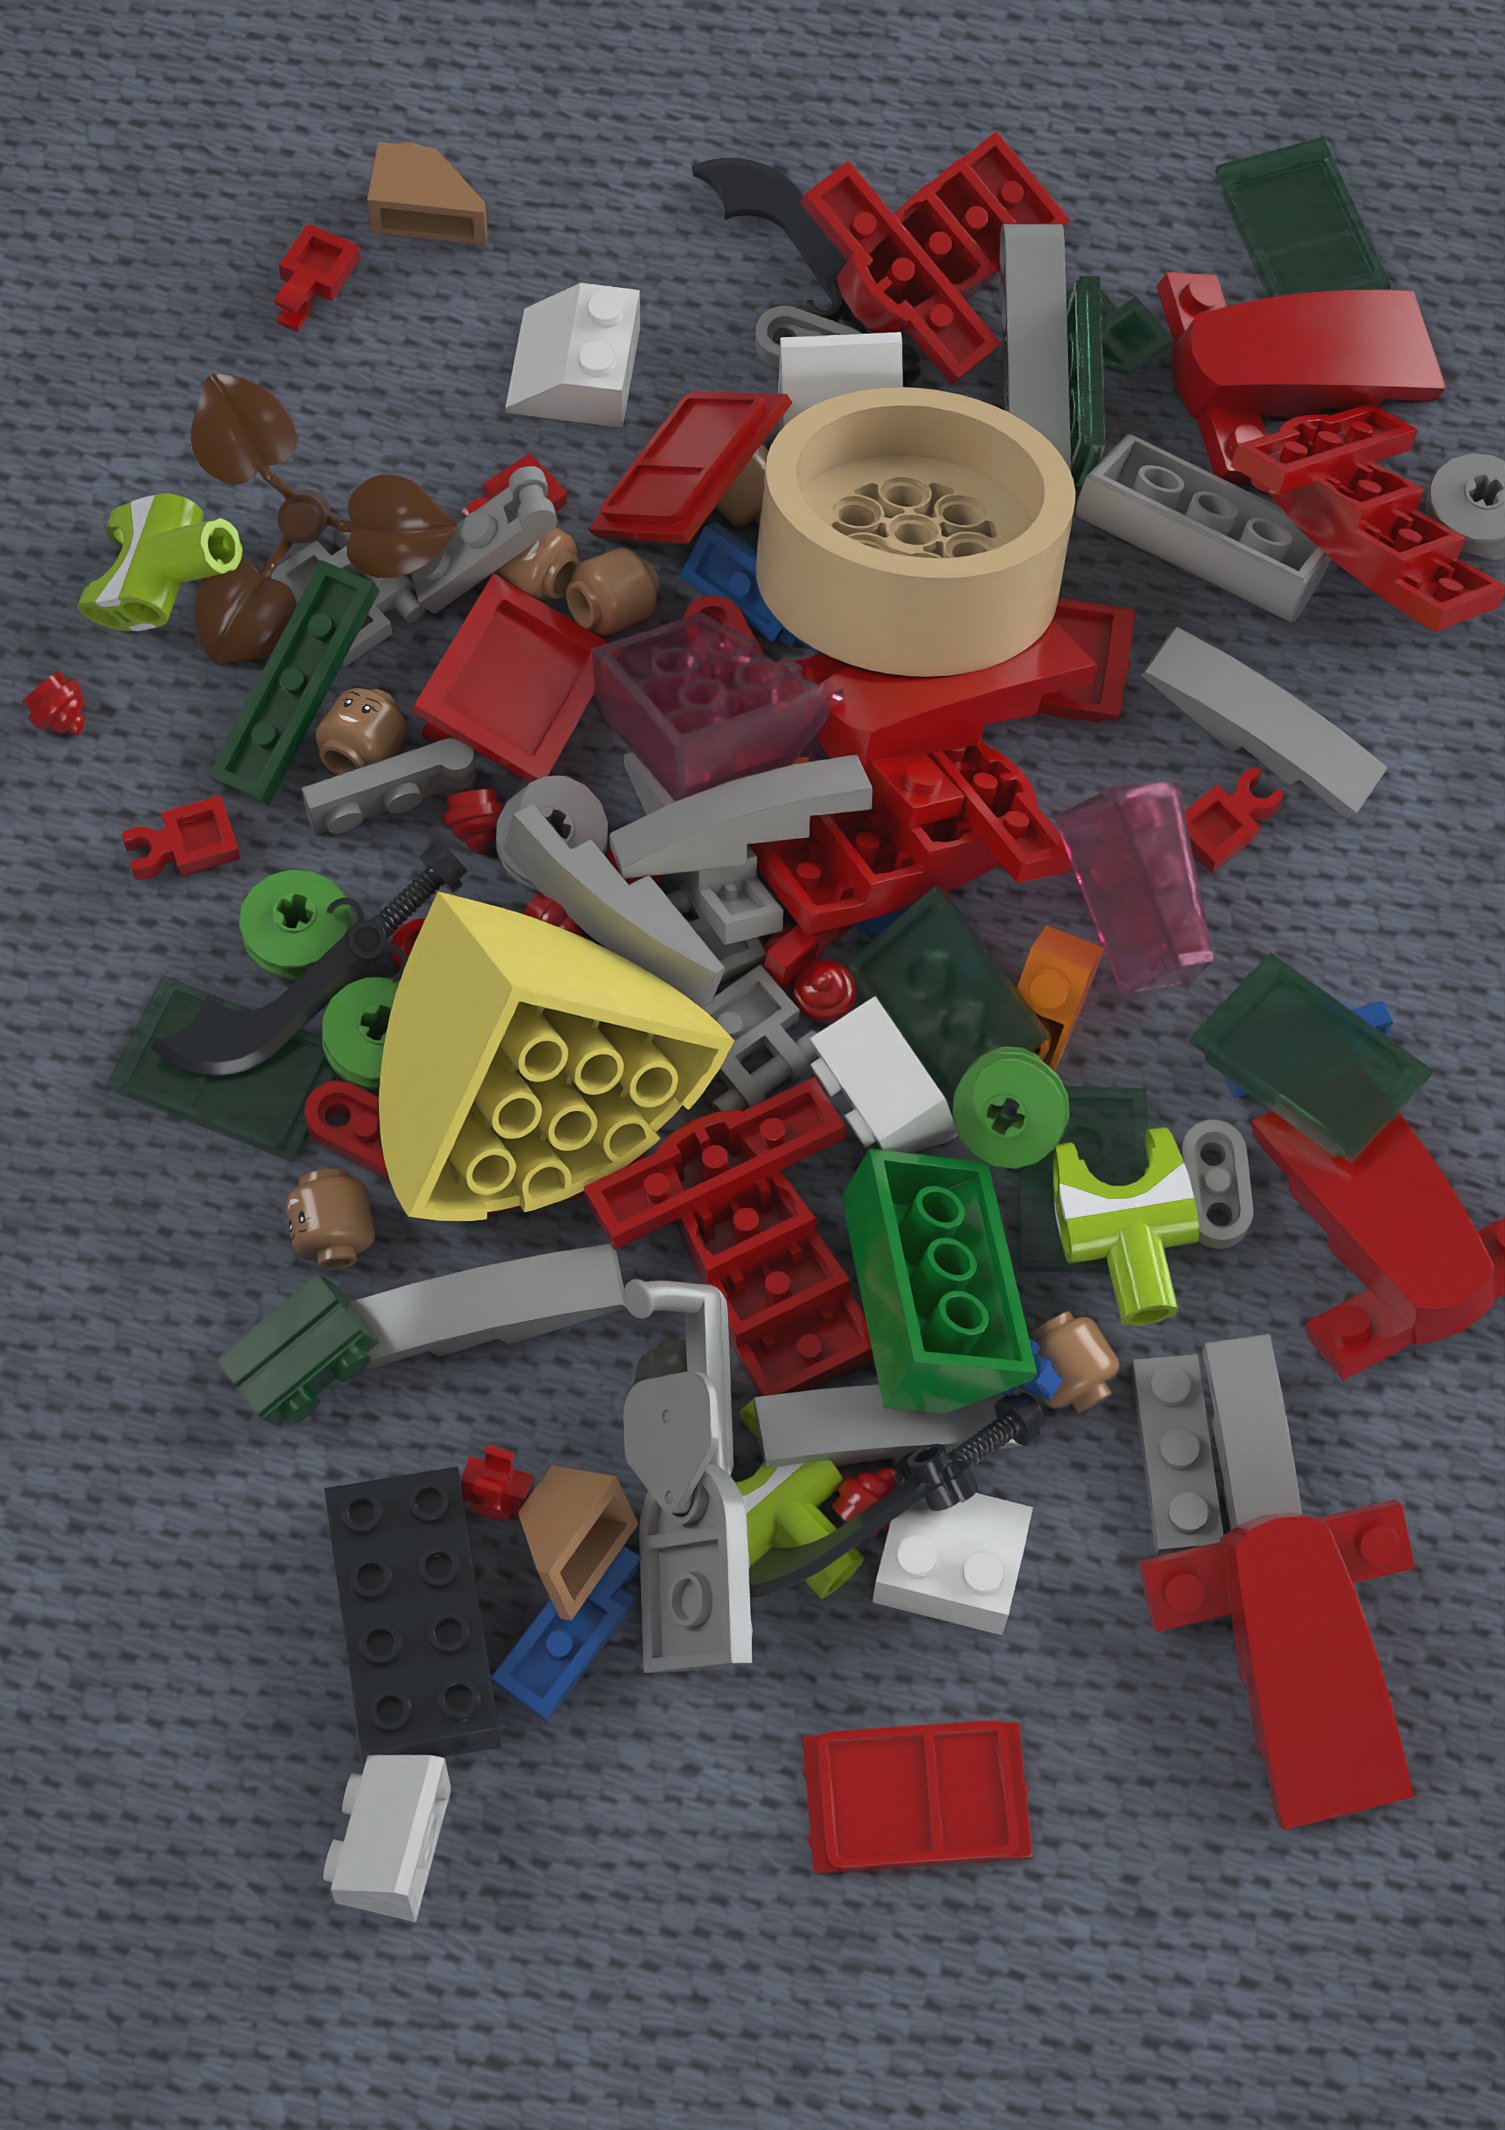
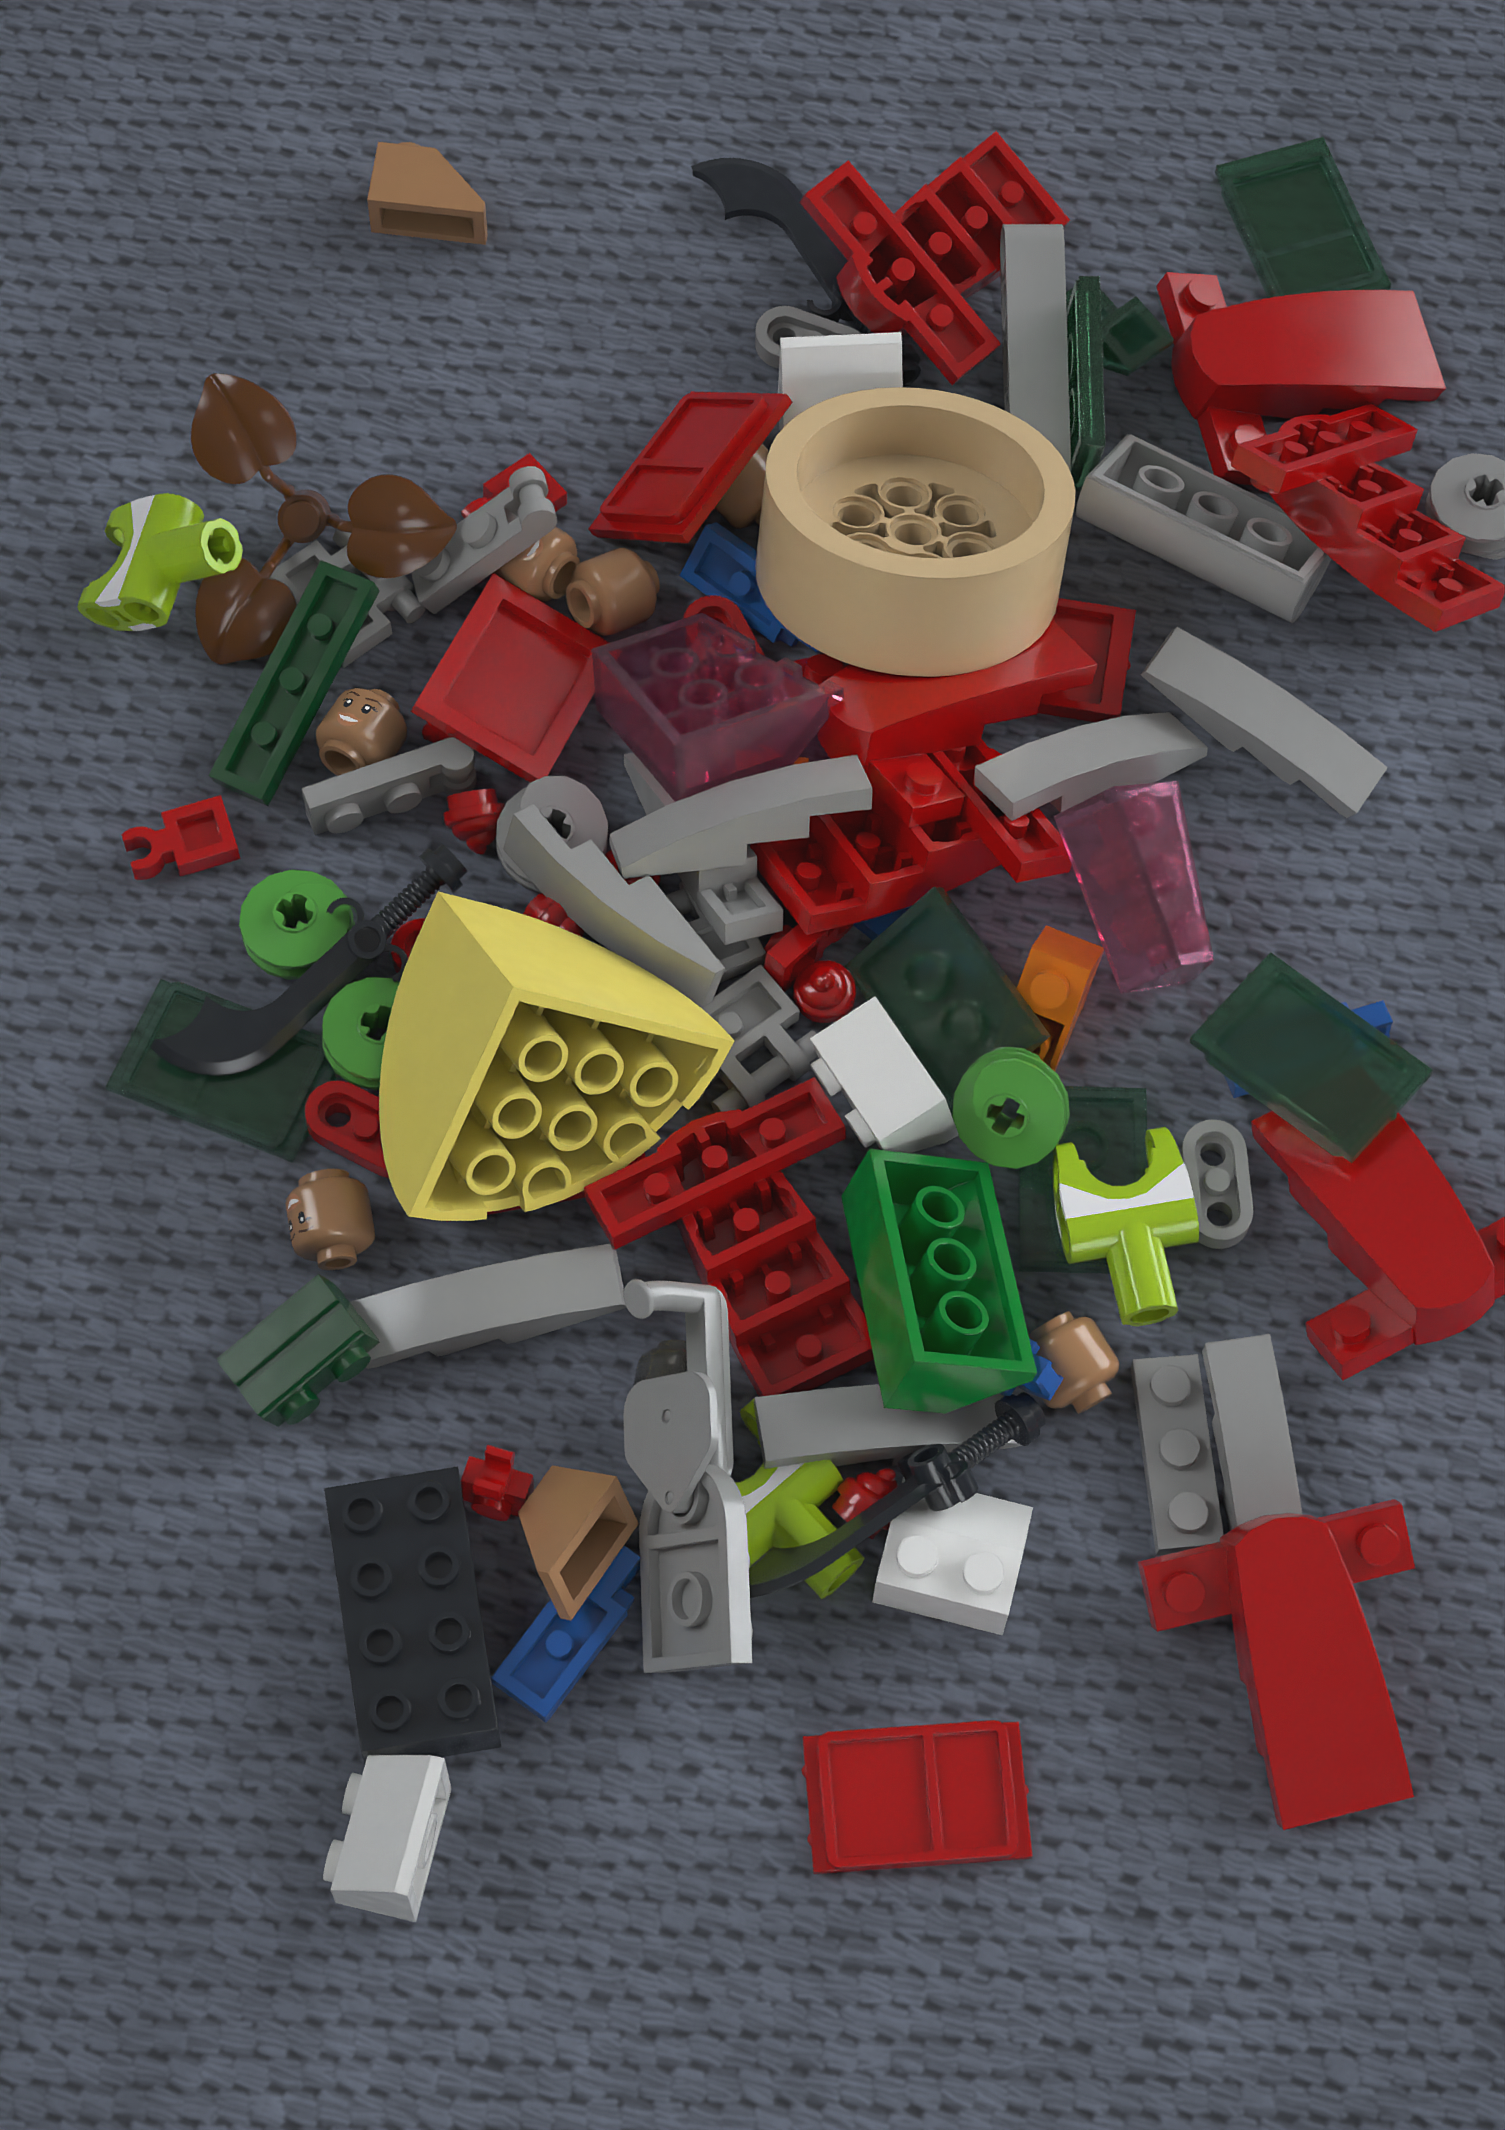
(57, 705): red plate -> none
(313, 267): red plate -> none
(577, 355): white slope -> none
(1087, 761): none -> light grey slope
(1224, 823): red plate -> none

